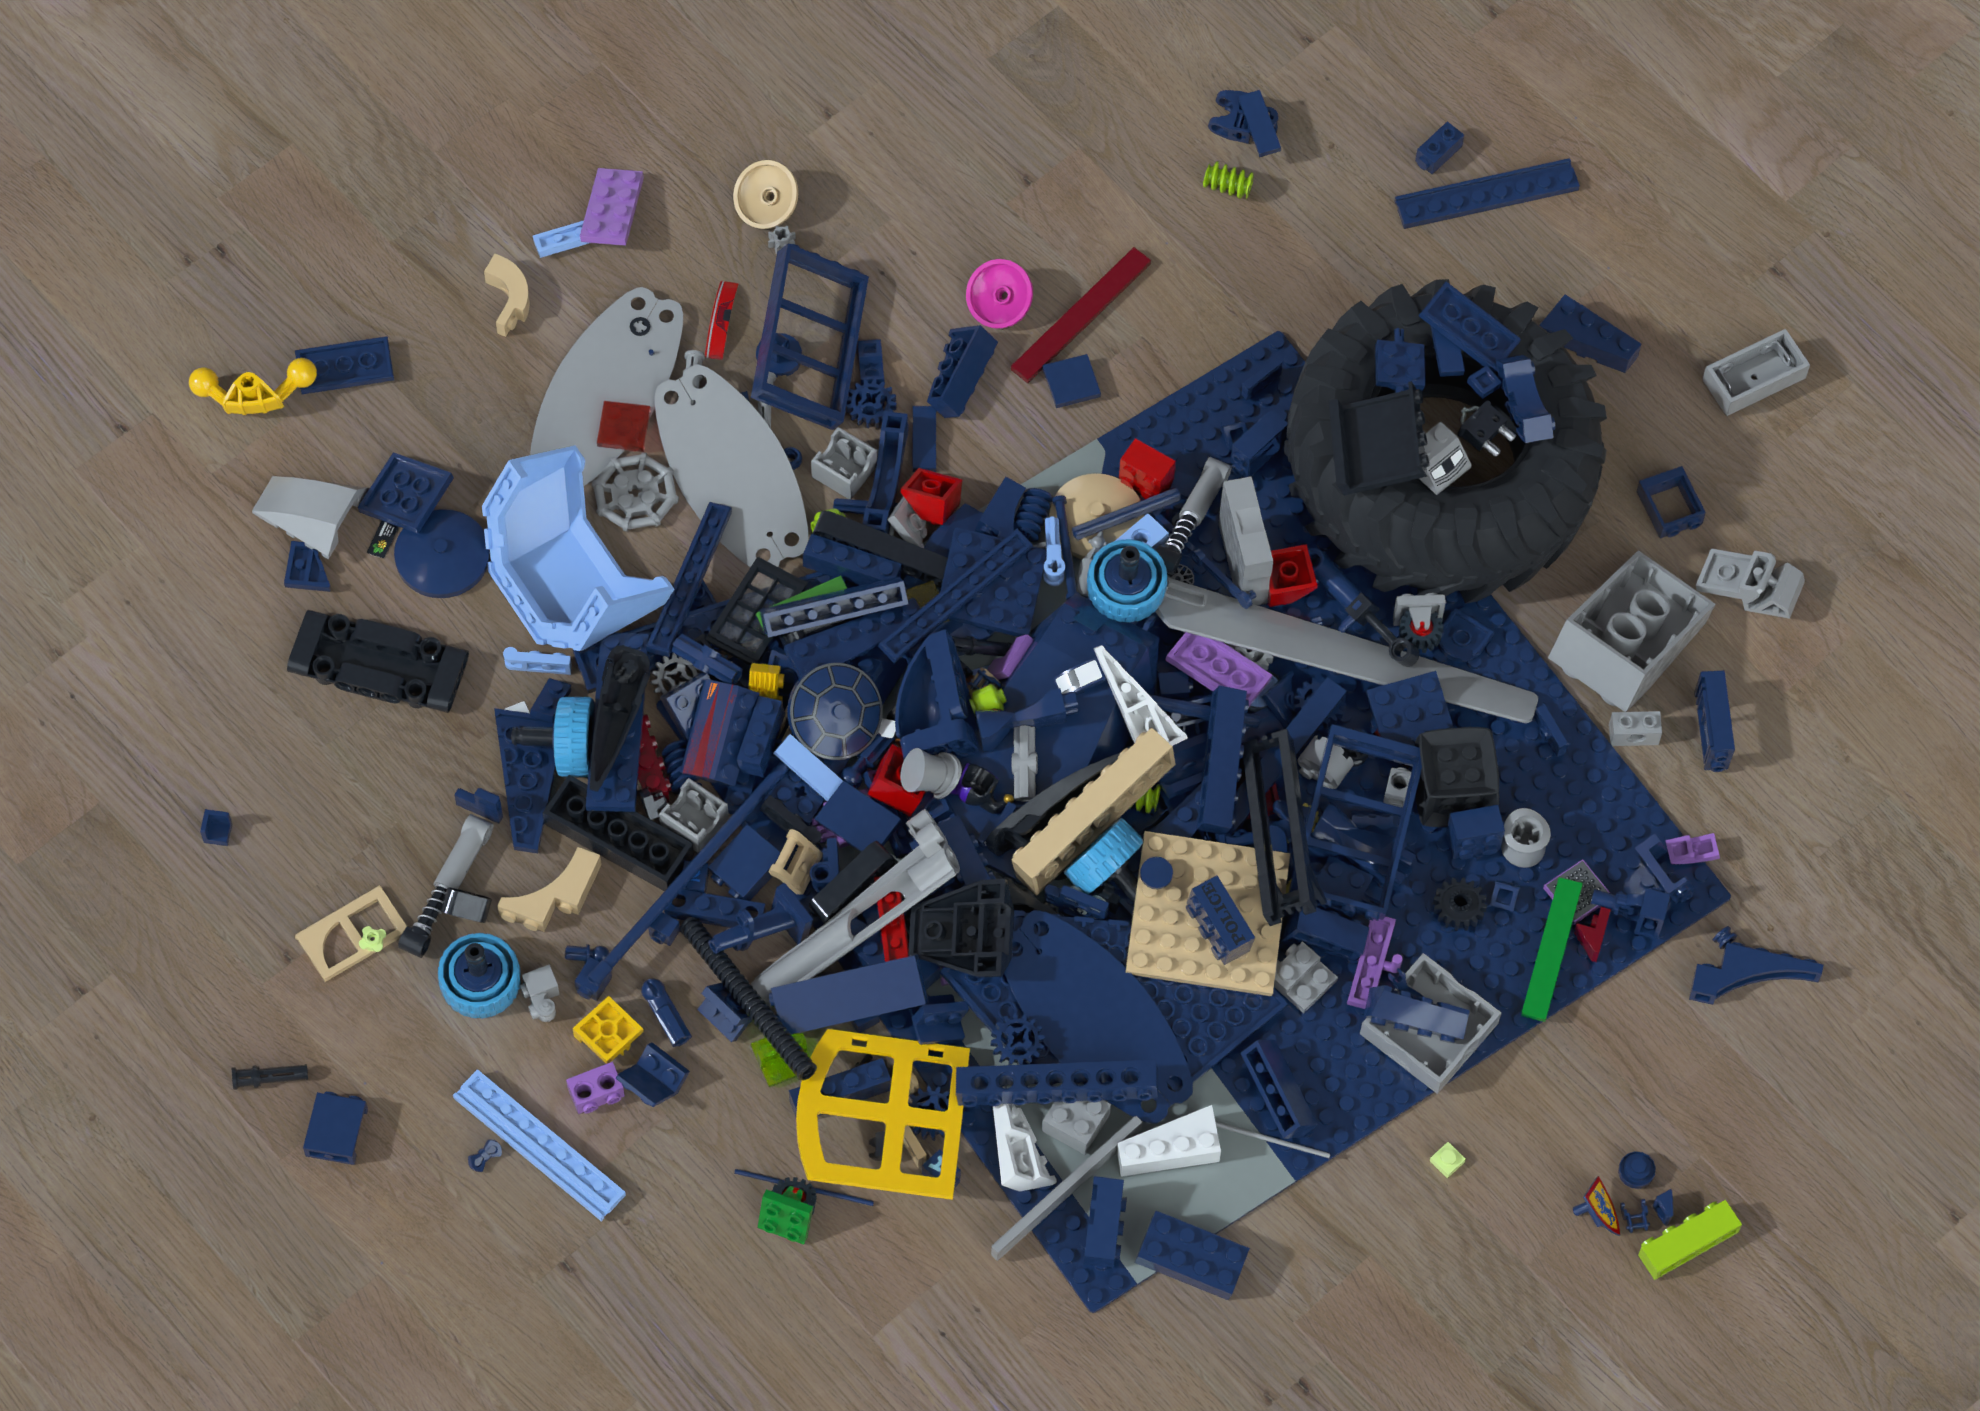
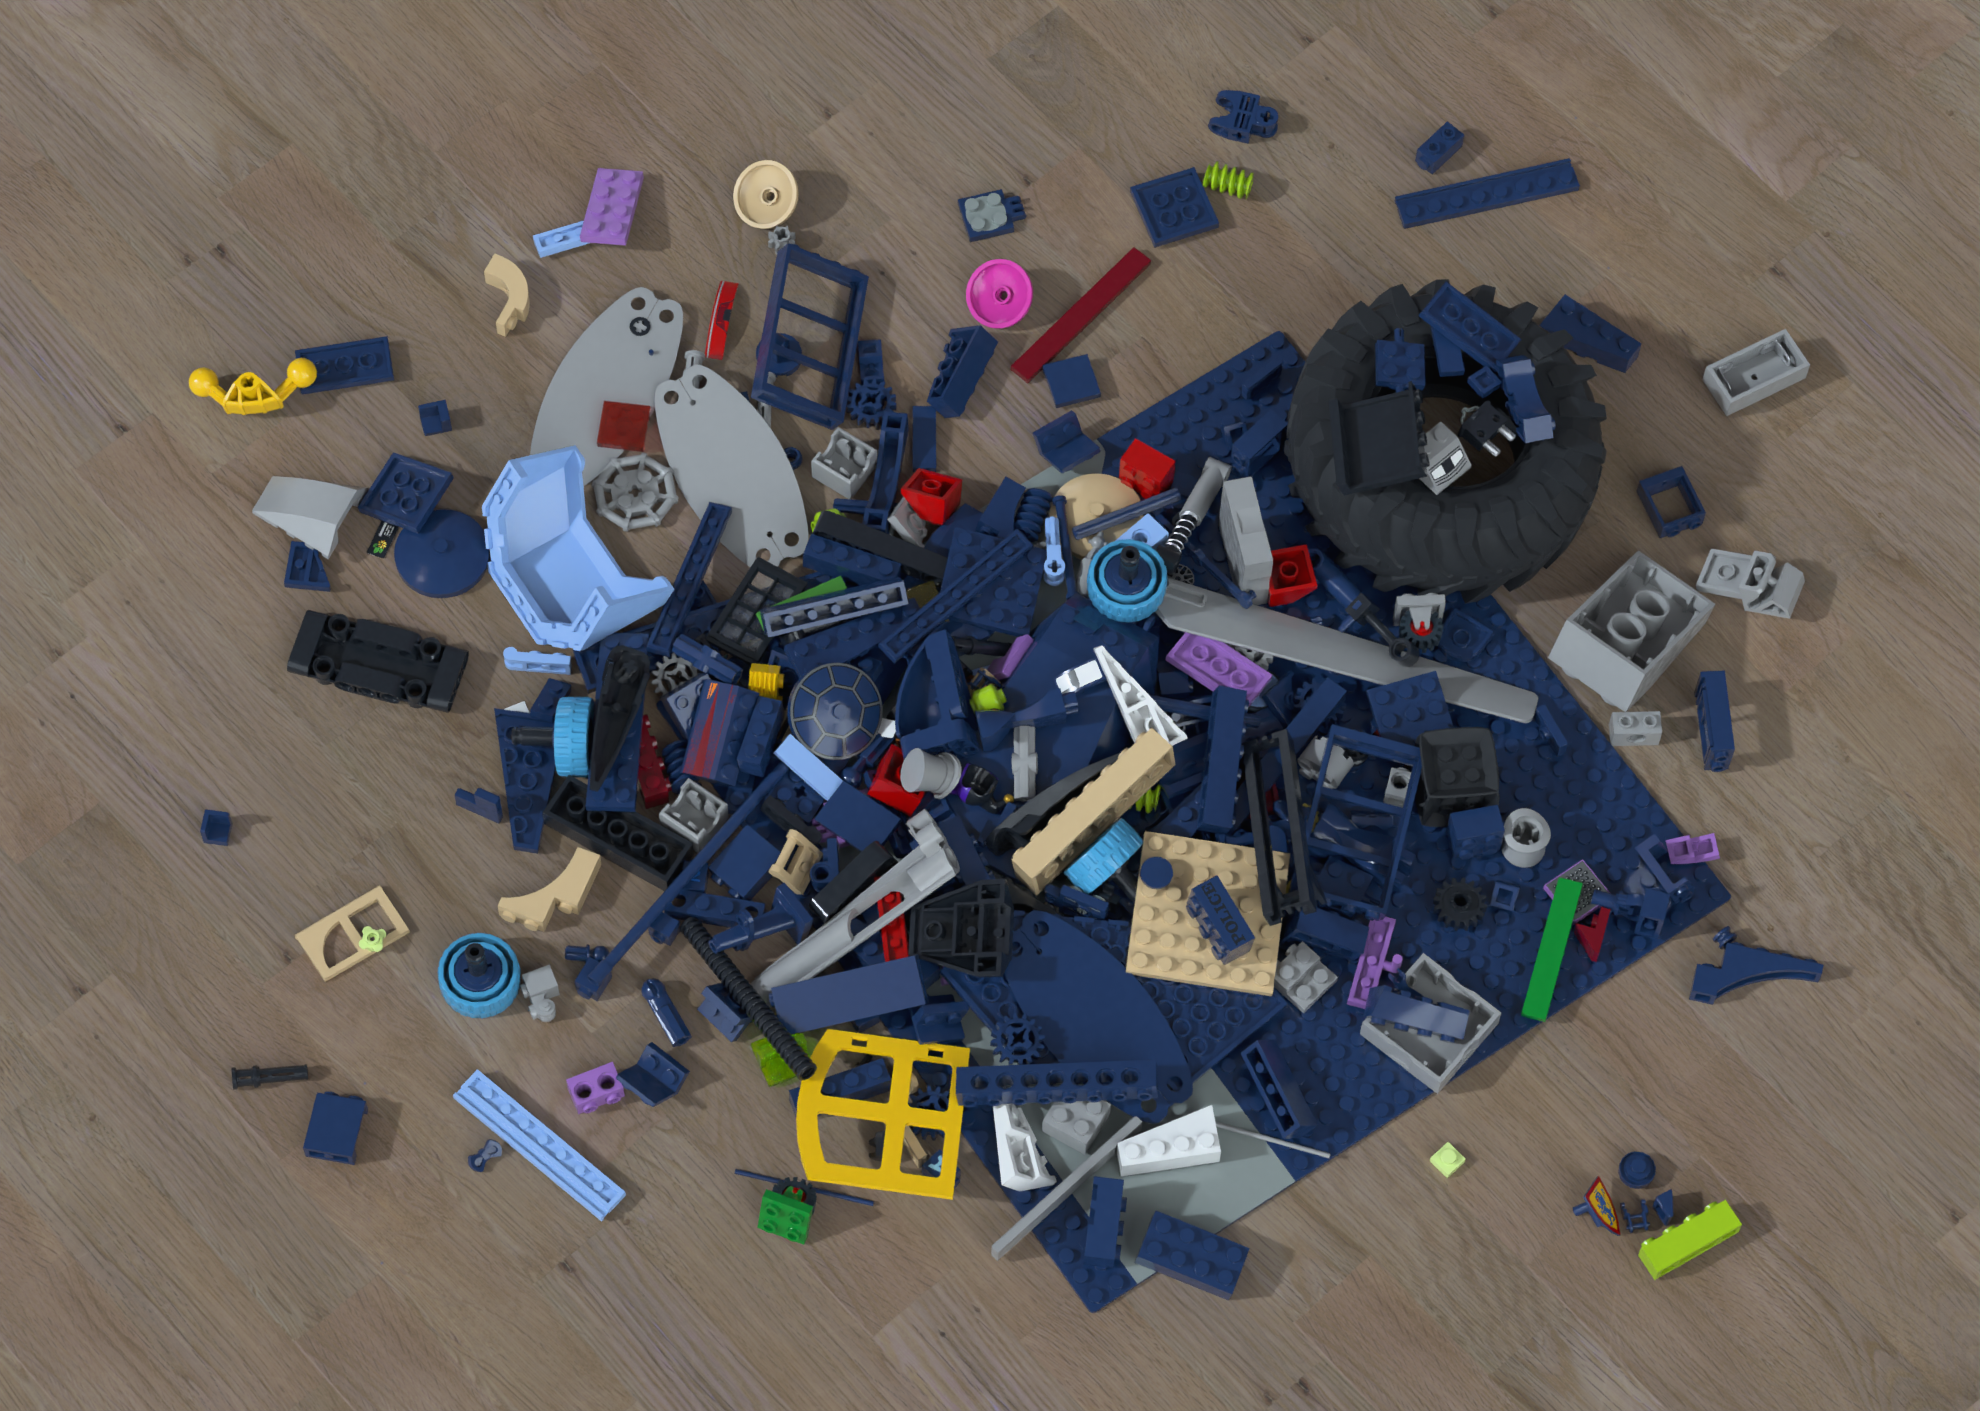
(435, 418): none -> dark blue panel
(466, 905): beam -> none
(473, 836): piece -> none
(607, 1030): yellow piece -> none
(652, 802): black tile -> none
(990, 214): none -> piece
(1064, 443): none -> dark blue bracket
(1174, 207): none -> dark blue plate
(1259, 123): dark blue tile -> none

